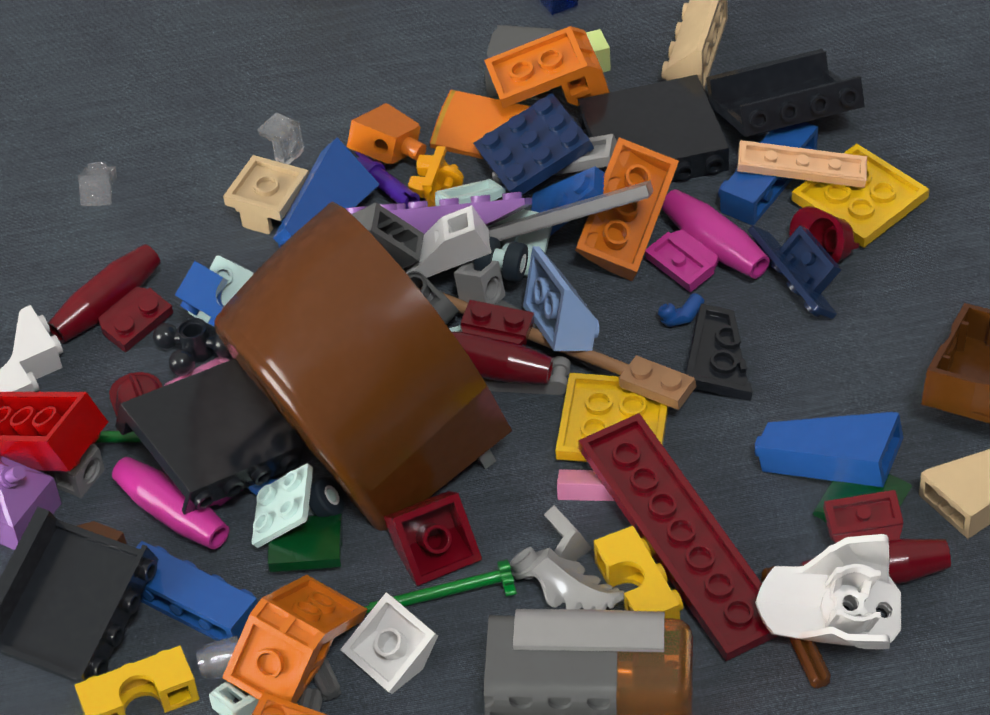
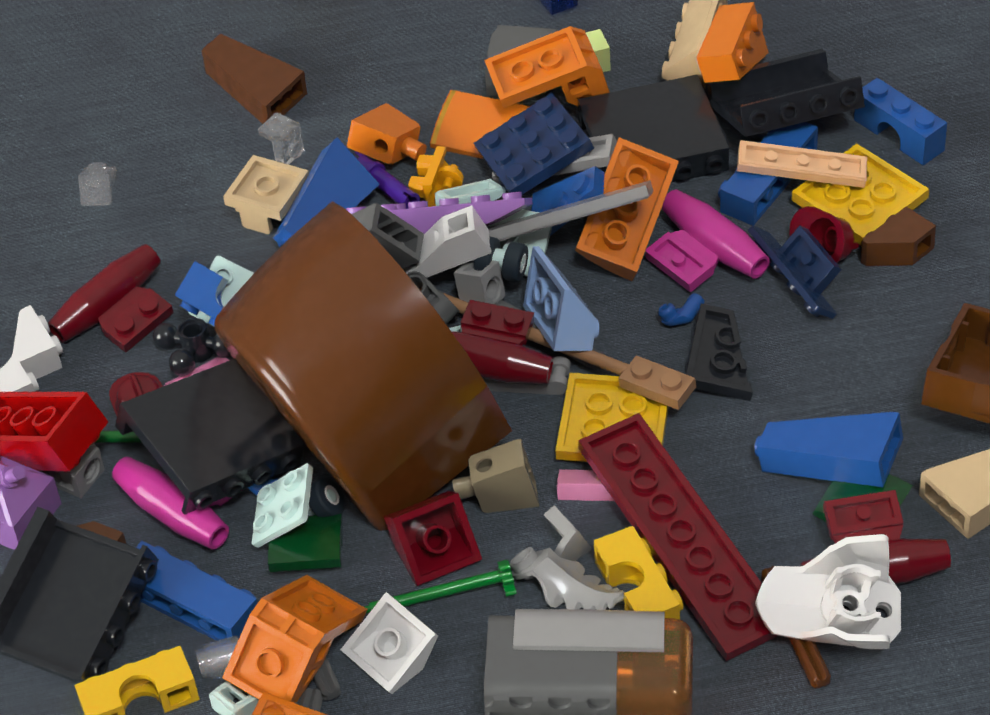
(254, 78): none -> reddish brown slope
(500, 479): none -> dark tan torso
(732, 43): none -> orange wedge
(899, 240): none -> reddish brown slope
(919, 130): none -> blue arch

